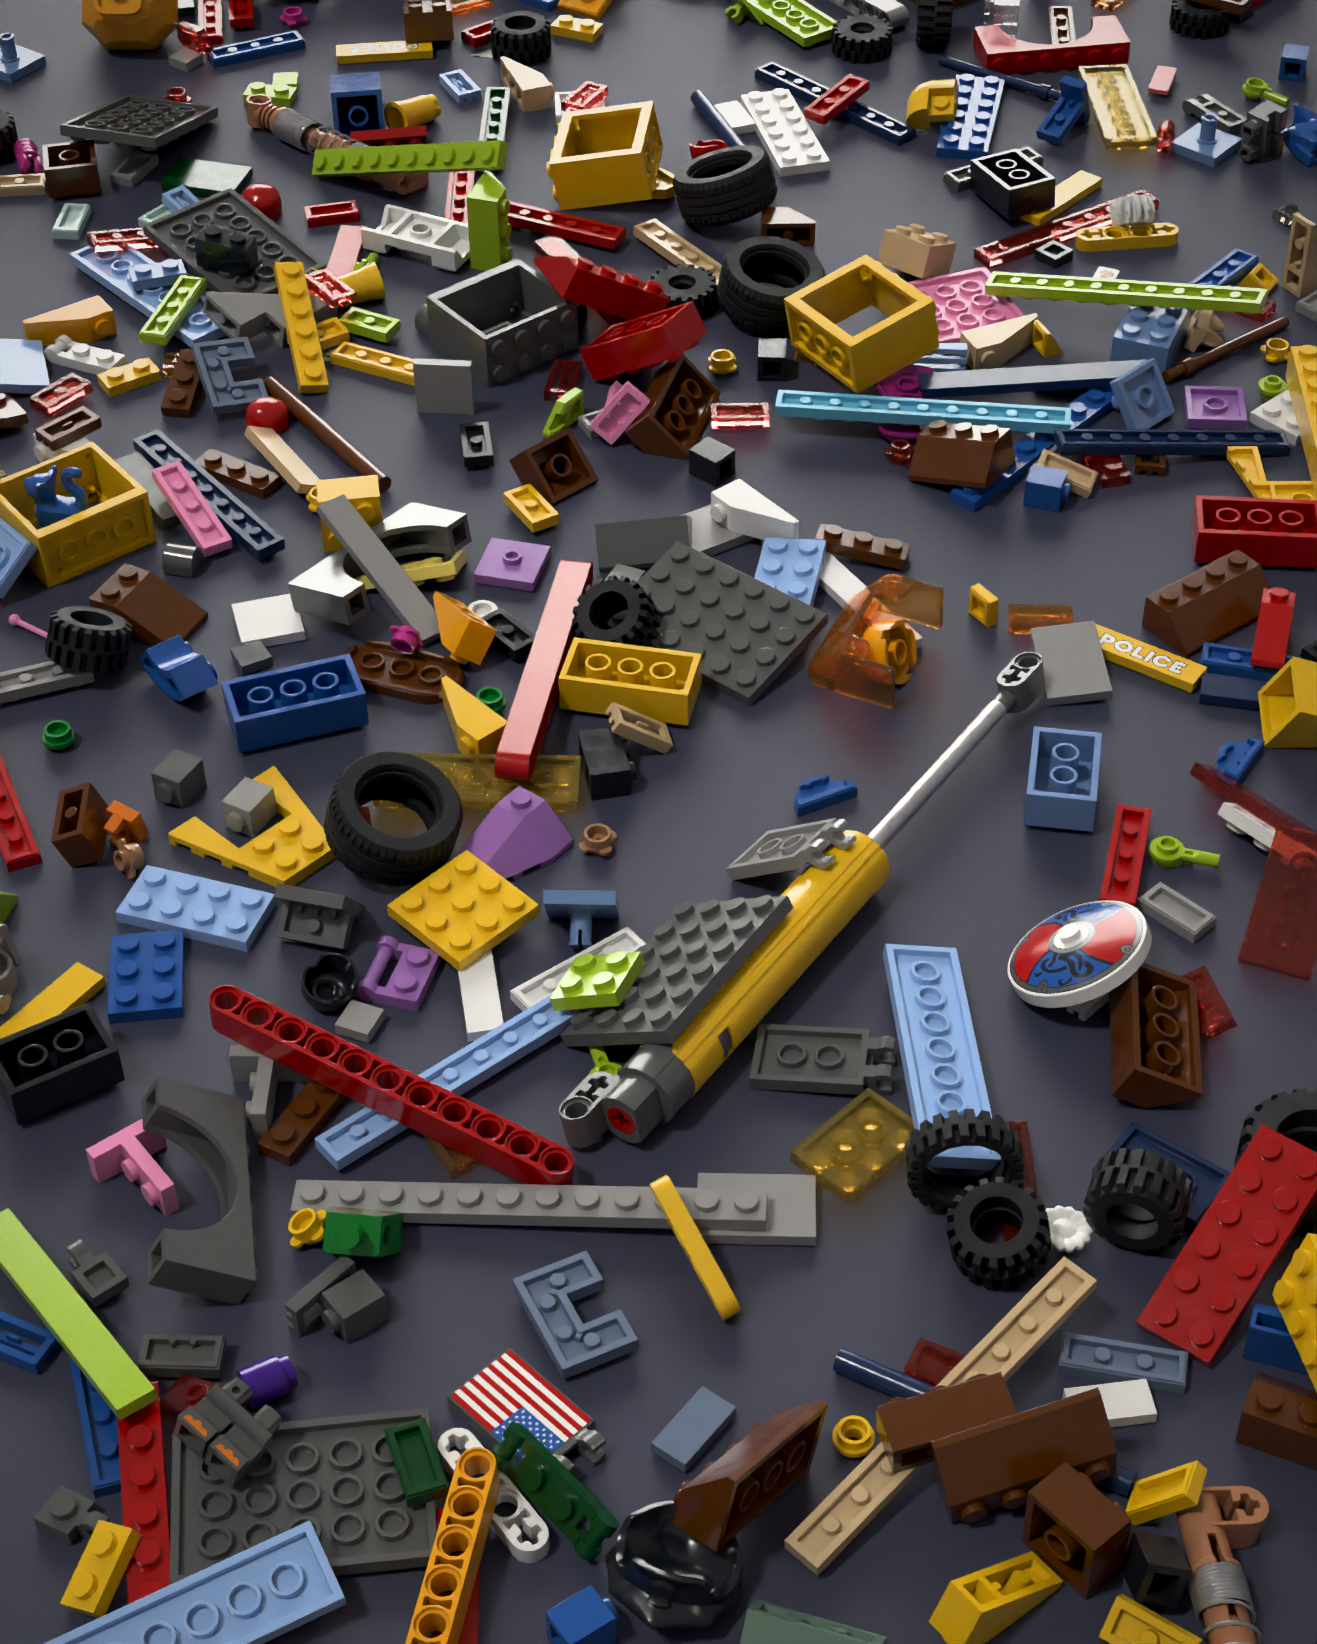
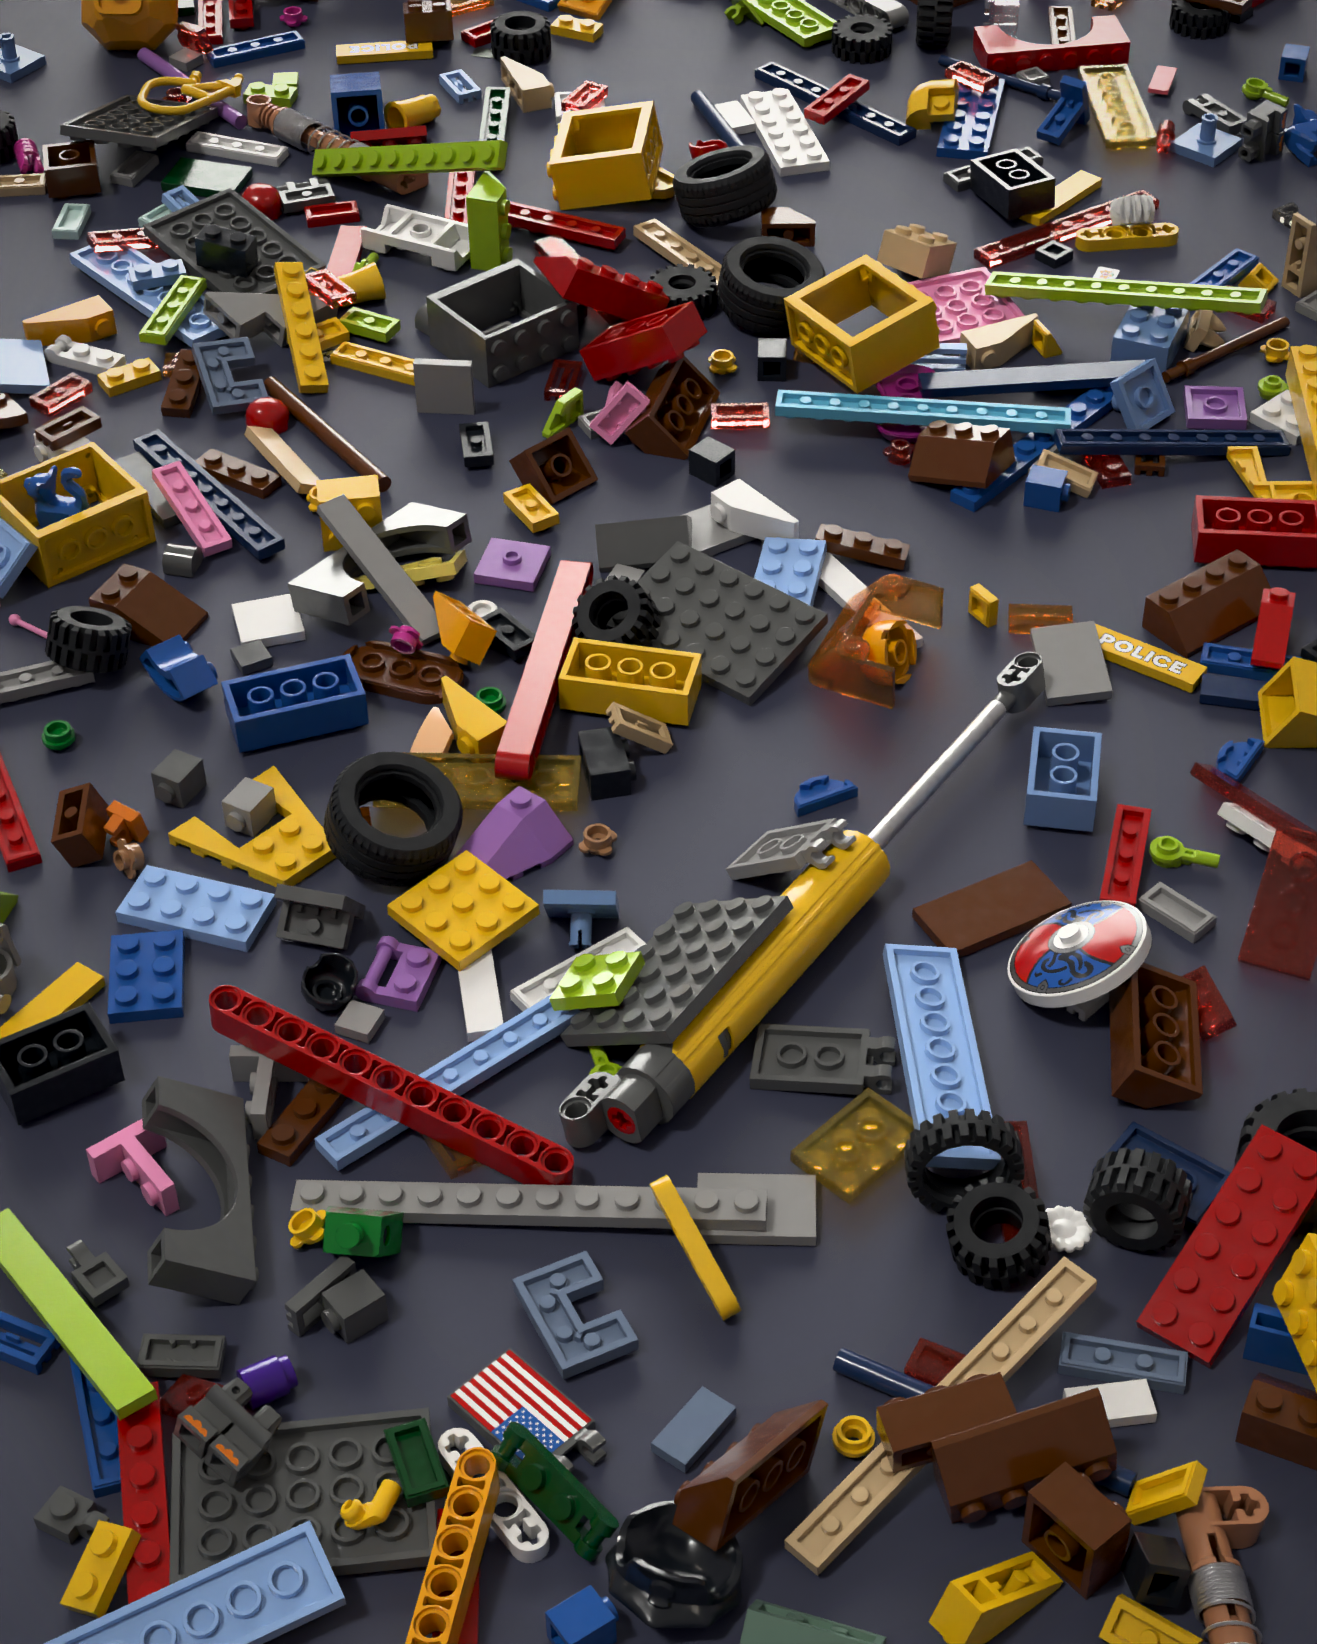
(165, 69): none -> medium lavender piece
(193, 88): none -> yellow piece
(237, 149): none -> white tile
(298, 195): none -> dark grey plate
(361, 1516): none -> yellow arm
(433, 735): none -> light nougat slope
(972, 76): none -> clear red plate
(991, 909): none -> reddish brown tile
(1034, 75): none -> light grey tile

